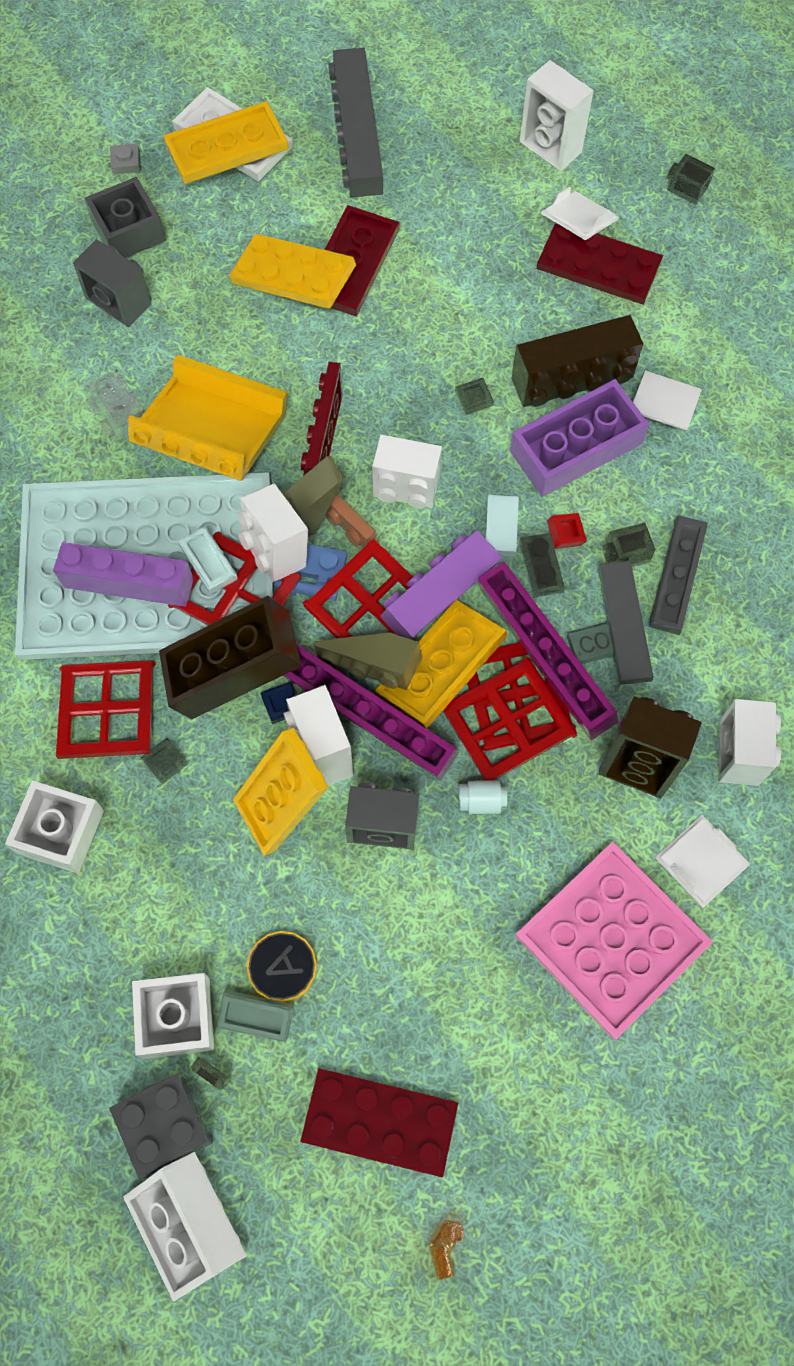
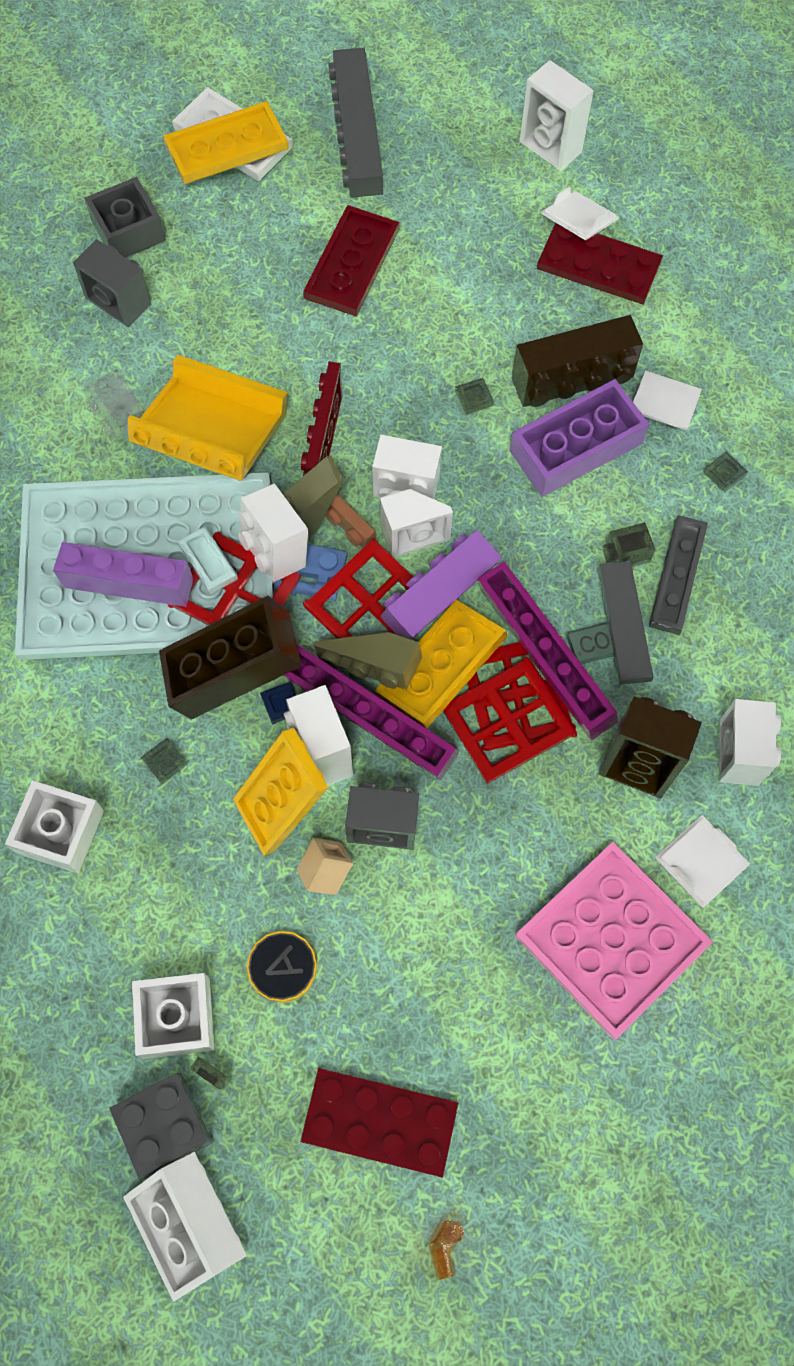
(105, 708): red window -> none
(125, 158): light grey plate -> none
(255, 1015): sand green tile -> none
(292, 270): yellow plate -> none
(324, 866): none -> tan panel
(413, 521): none -> white slope
(482, 797): light aqua brick -> none
(502, 523): light aqua tile -> none
(542, 565): clear smoke plate -> none
(566, 530): red plate -> none
(690, 178): clear smoke brick -> none
(725, 471): none -> clear smoke tile

